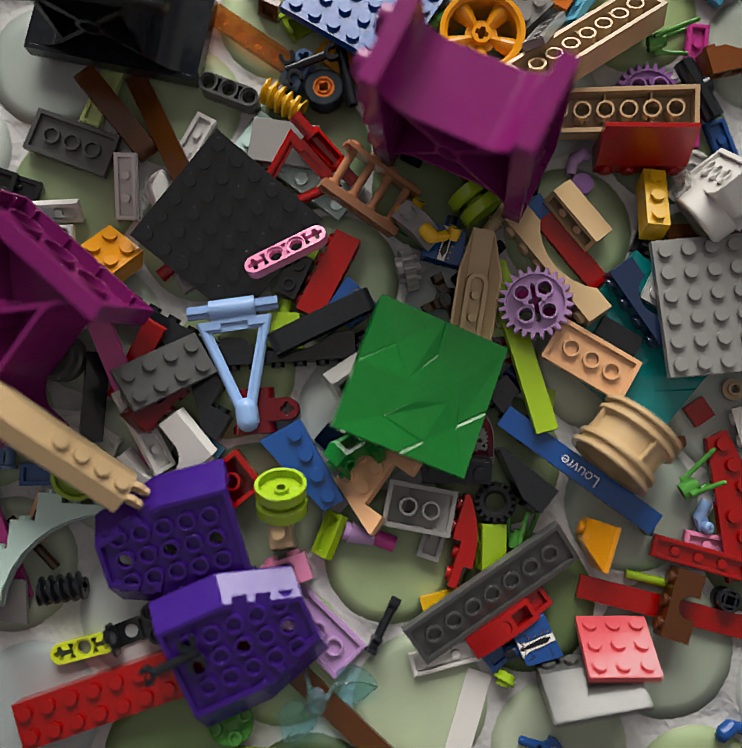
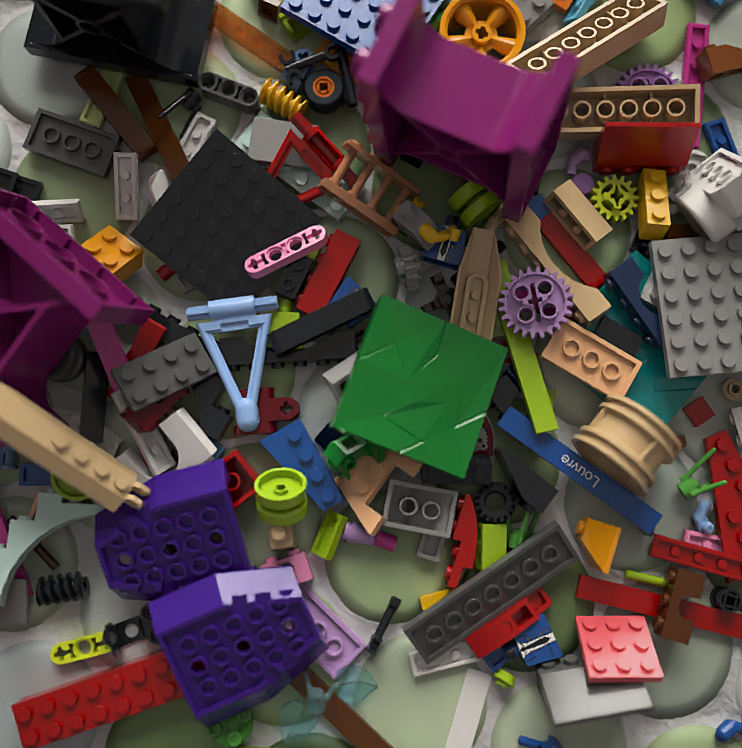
(188, 653): black bar -> none
(189, 100): none -> black plant
(544, 31): light grey tile -> none
(619, 191): none -> neon yellow gear
(658, 40): bright green plant -> none
(690, 74): black piece -> none

